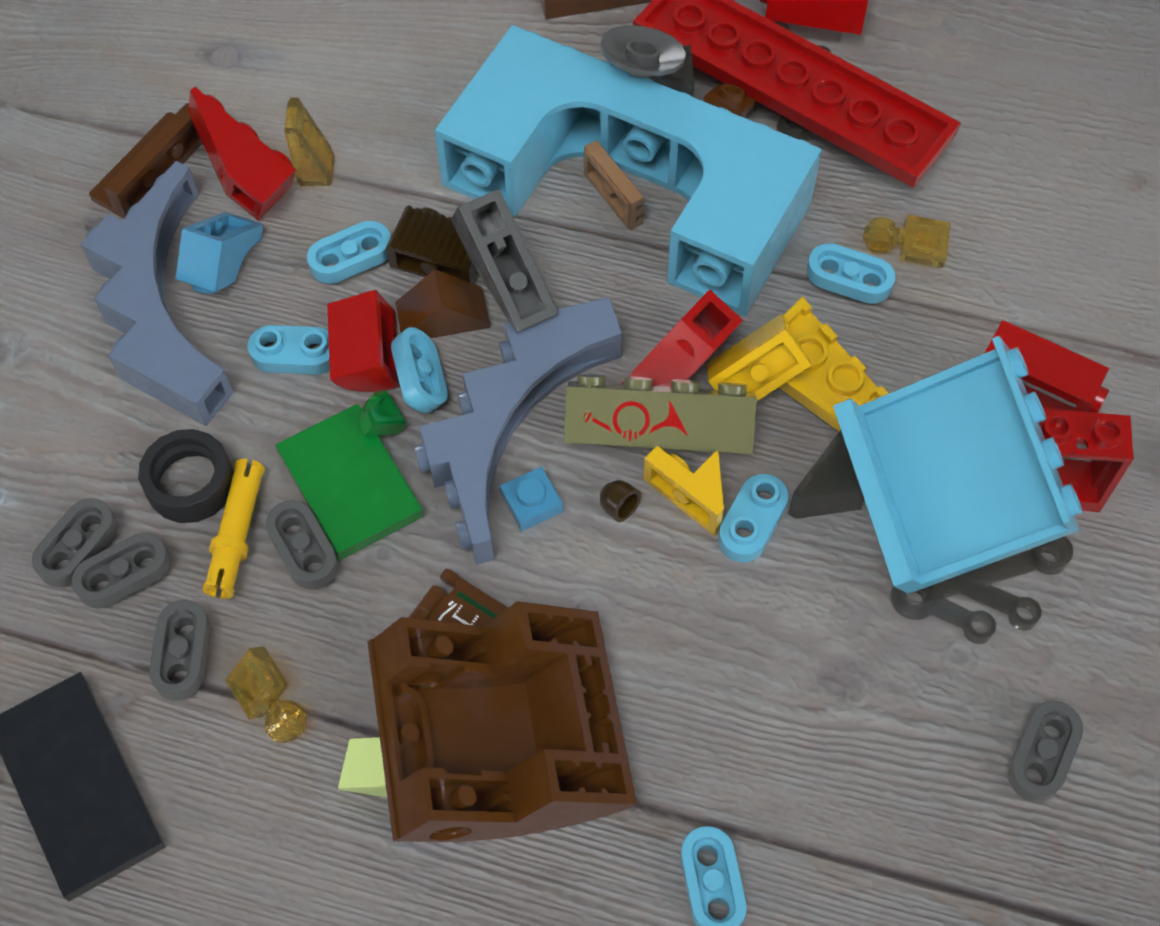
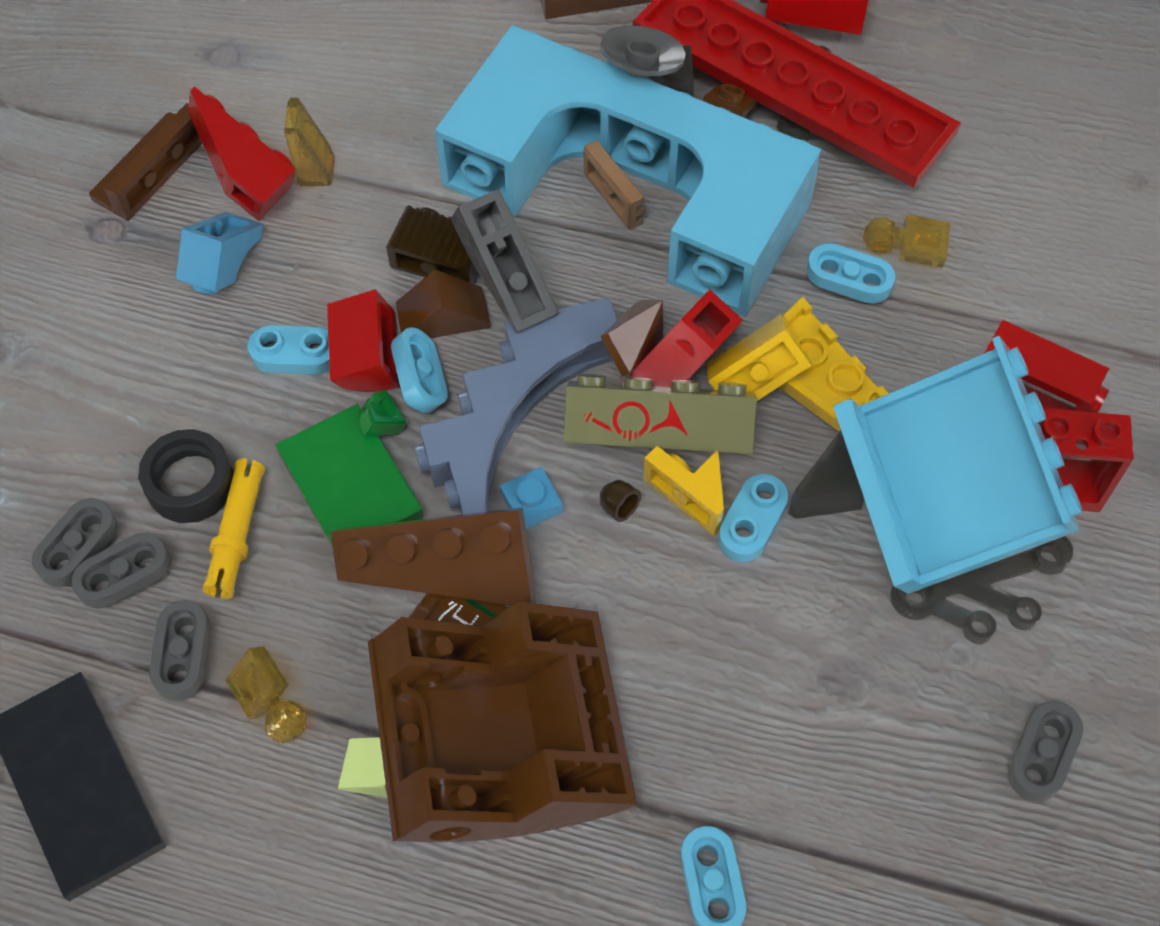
(134, 258): sand blue arch -> none
(304, 547): dark grey plate -> none
(348, 252): medium azure plate -> none
(451, 556): none -> reddish brown wing
(635, 334): none -> slope

